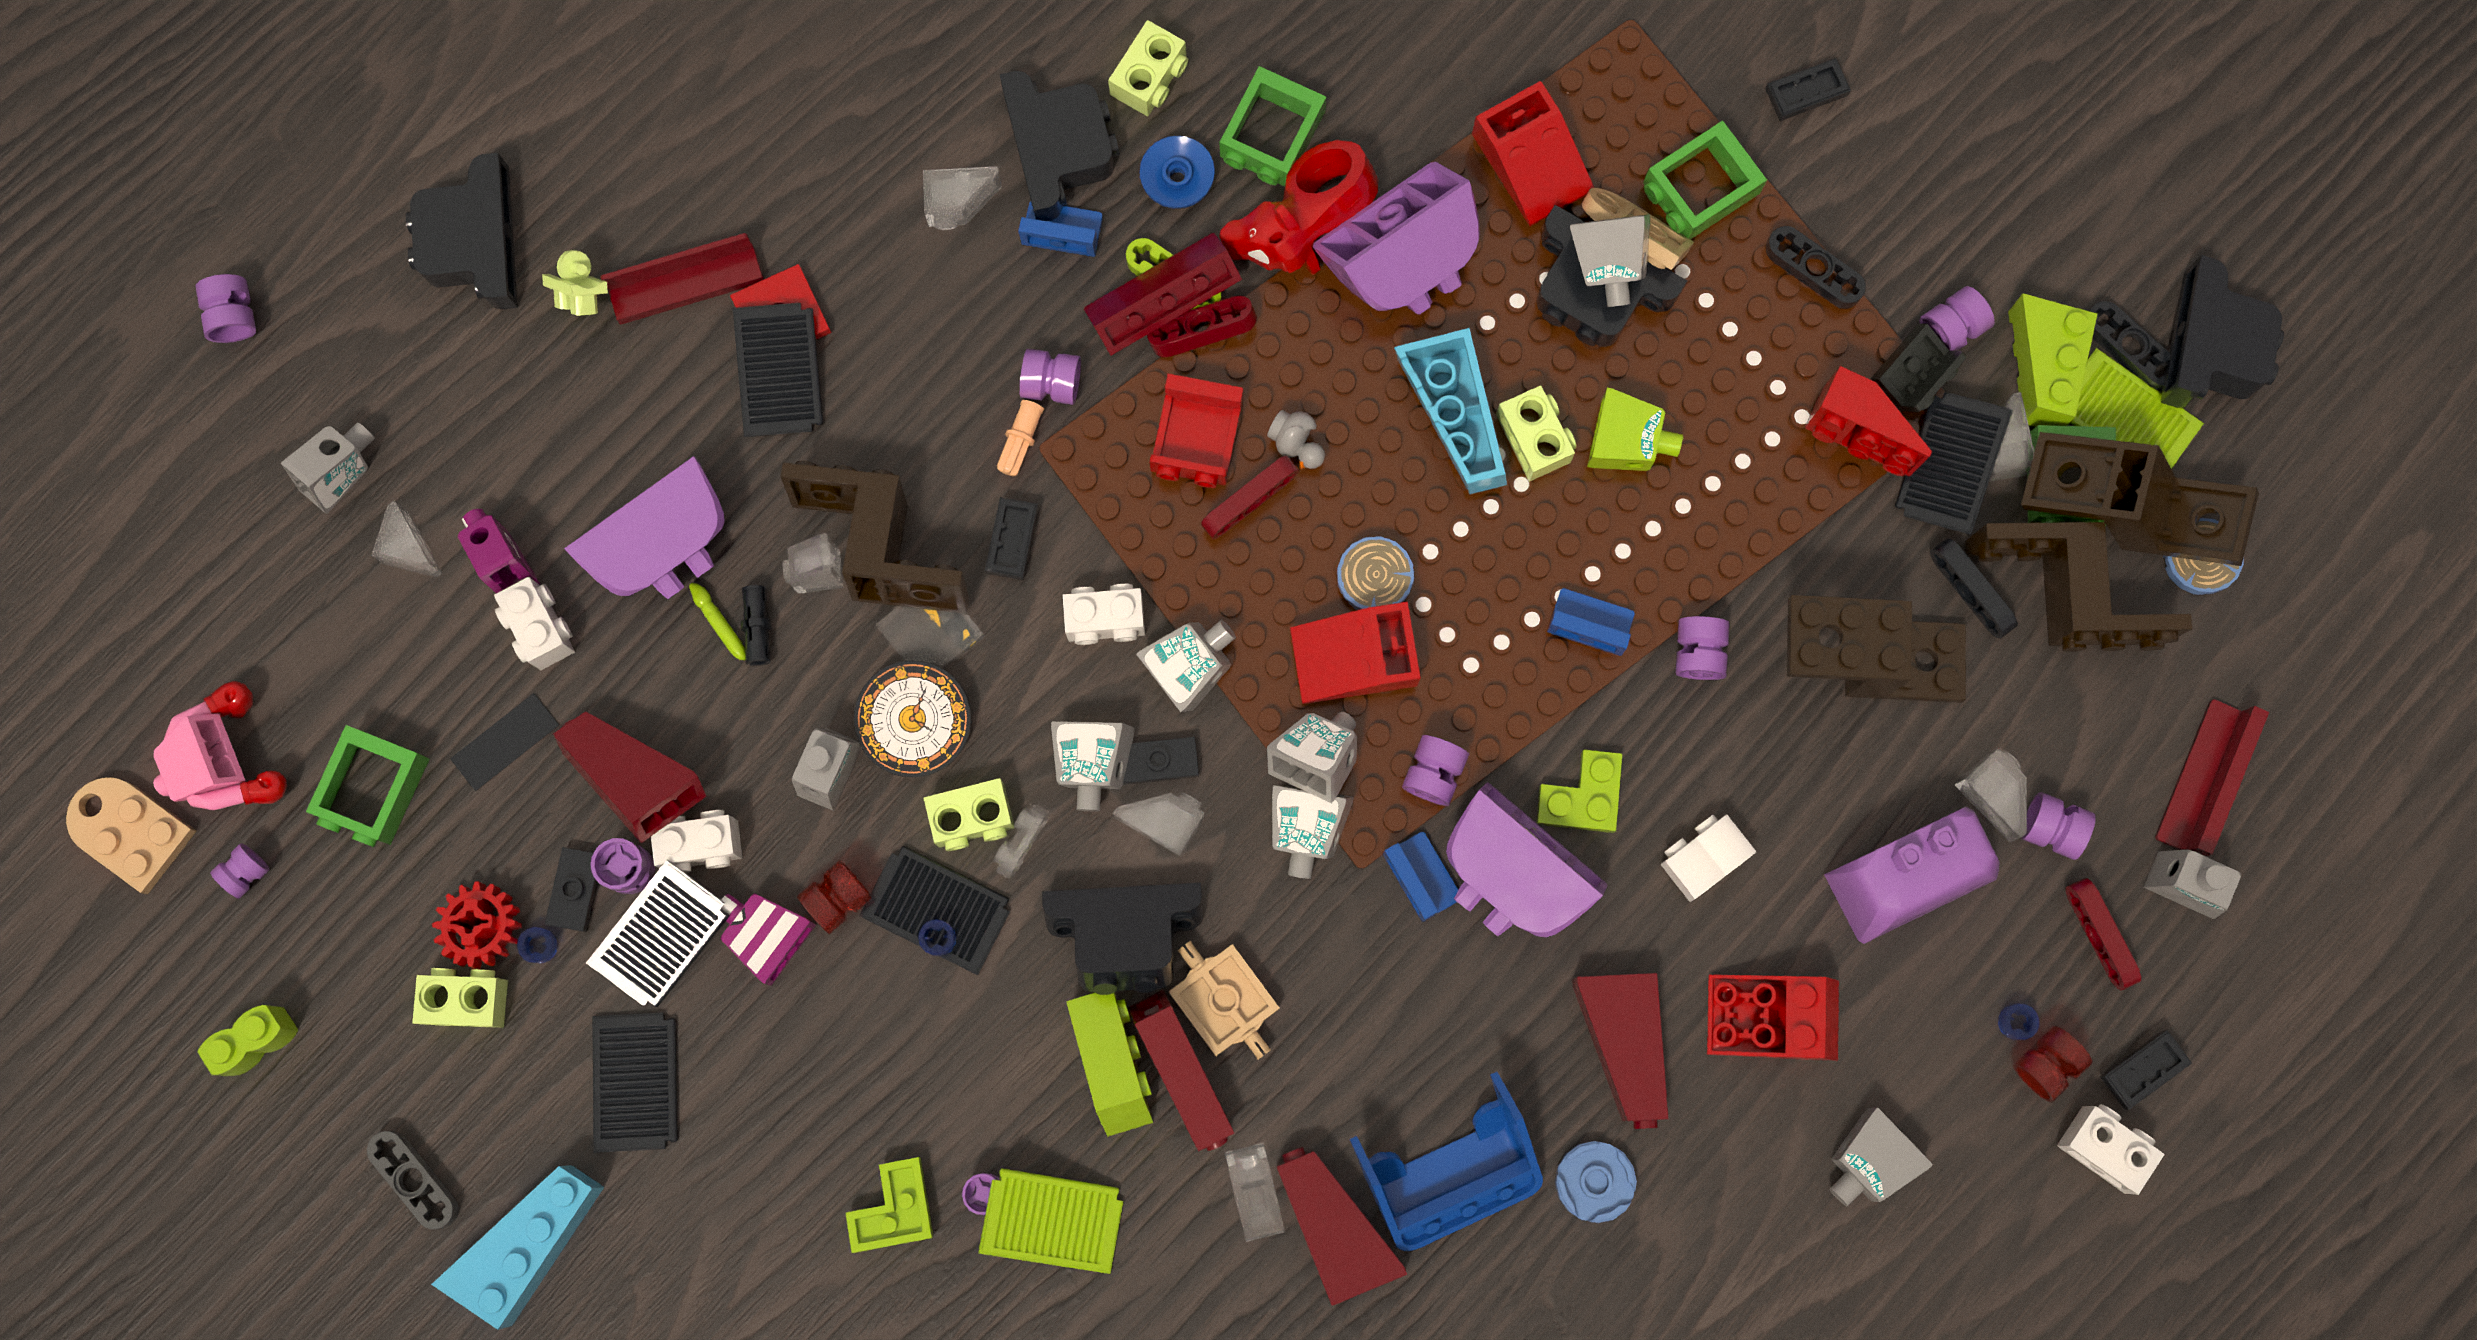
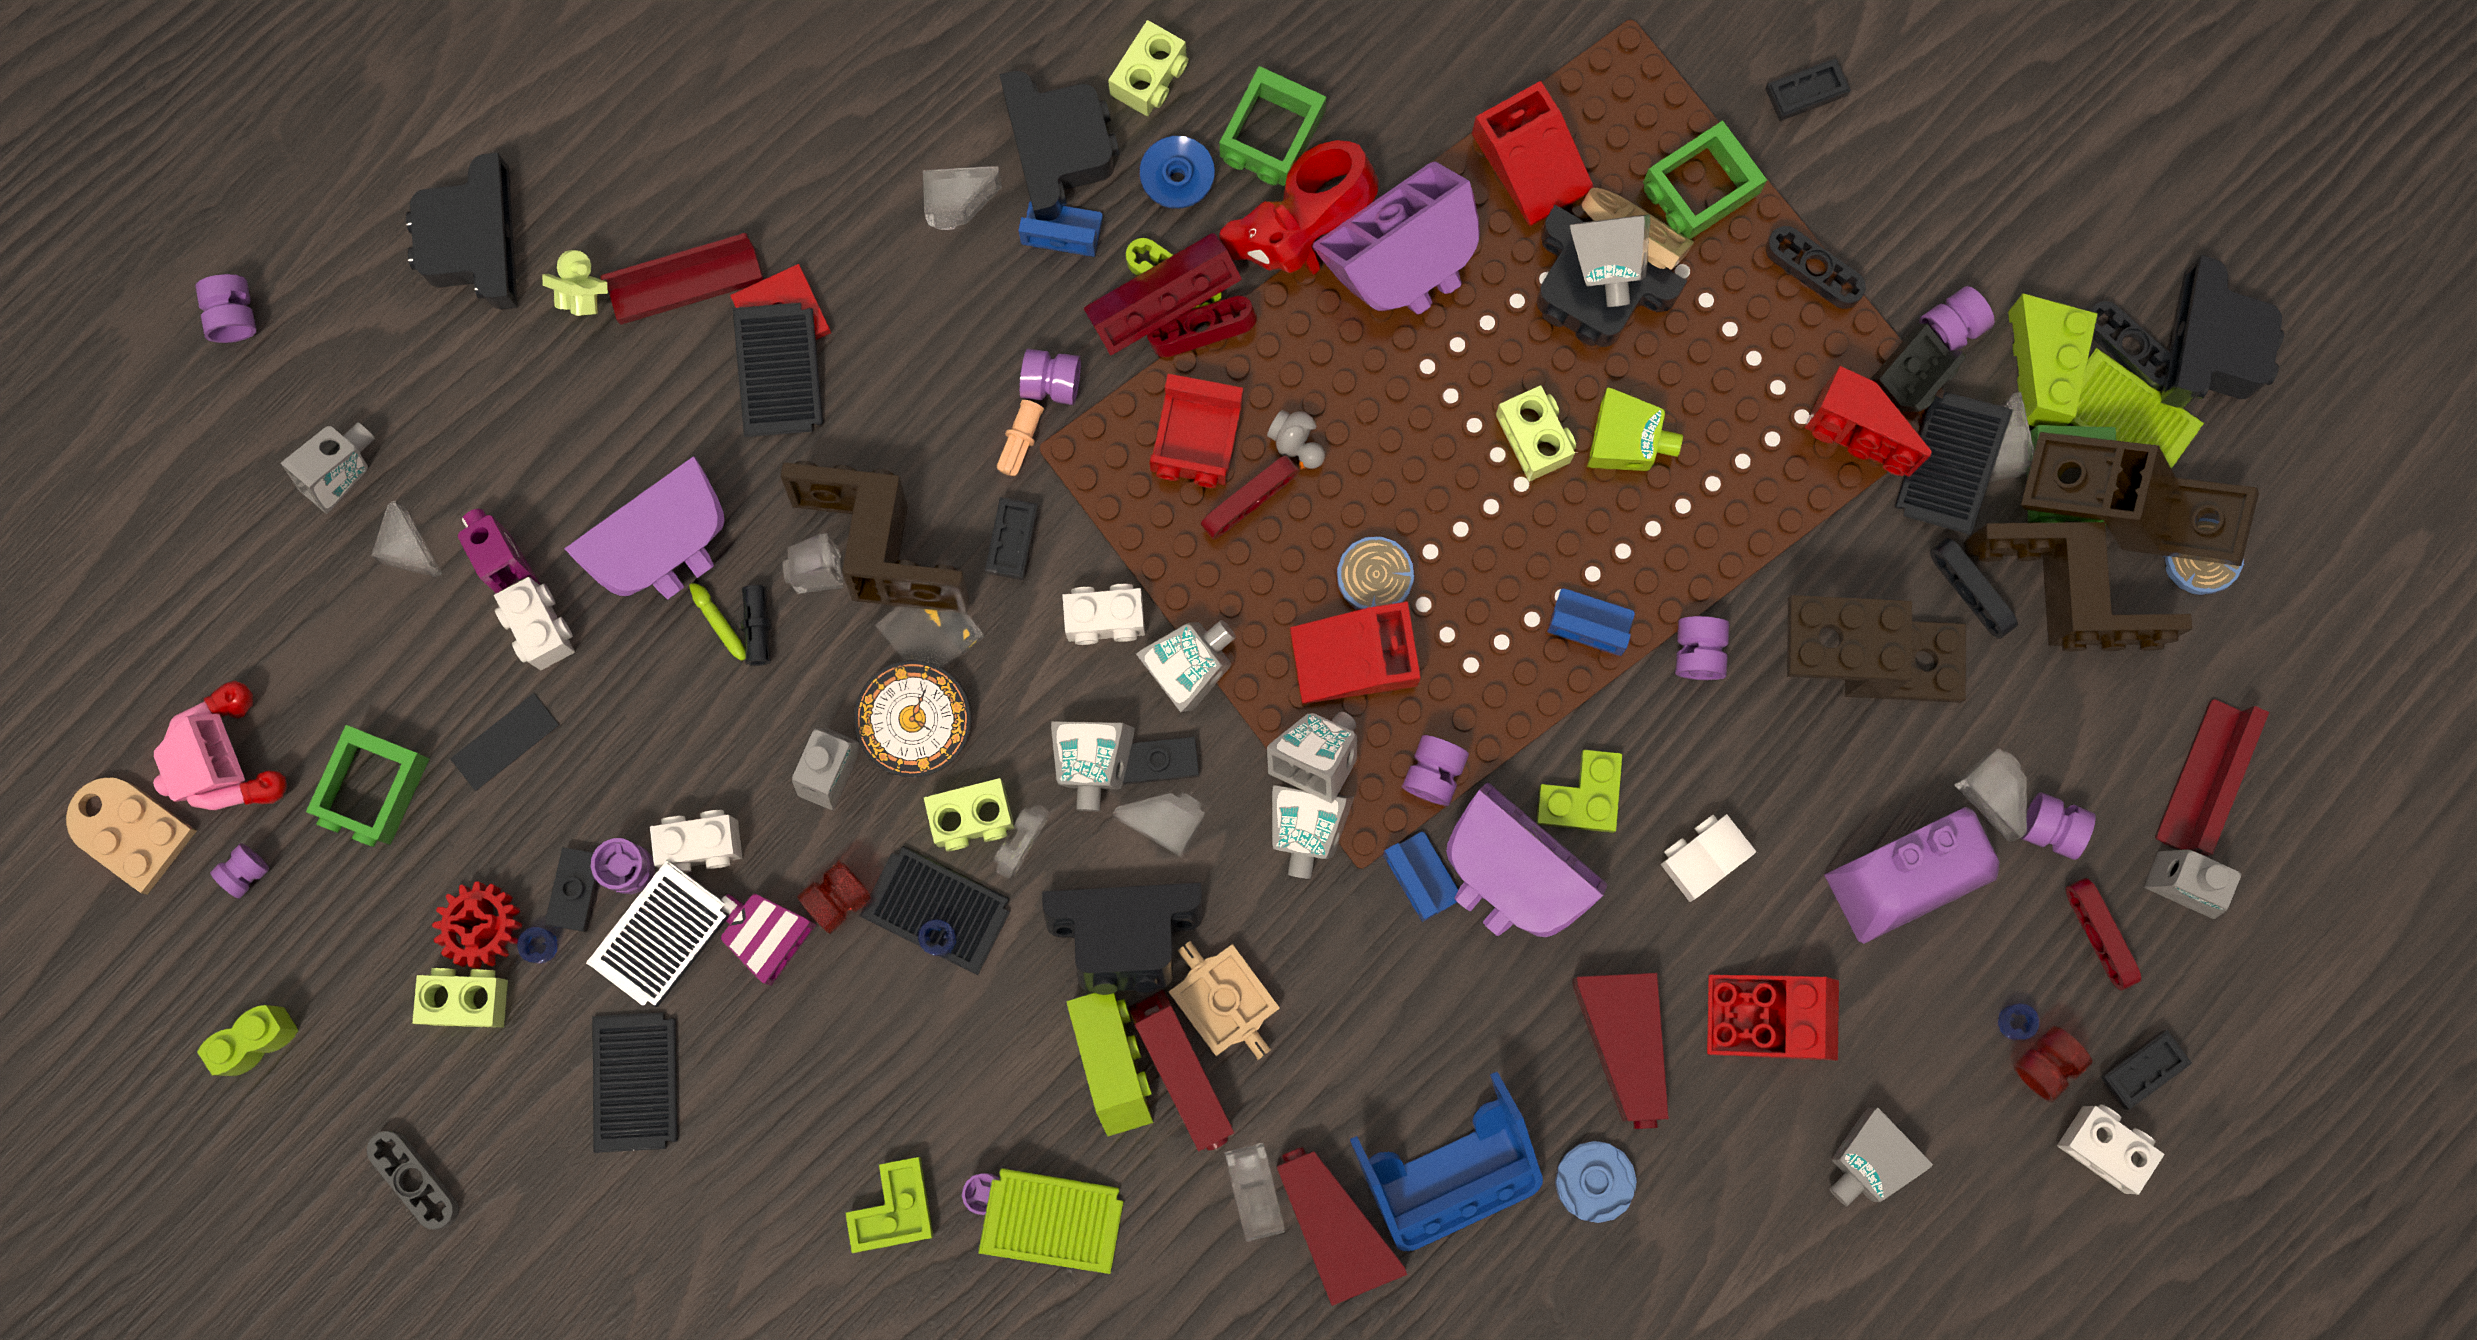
(517, 1253): medium azure wedge -> none
(628, 775): dark red slope -> none
(1454, 397): medium azure wedge -> none

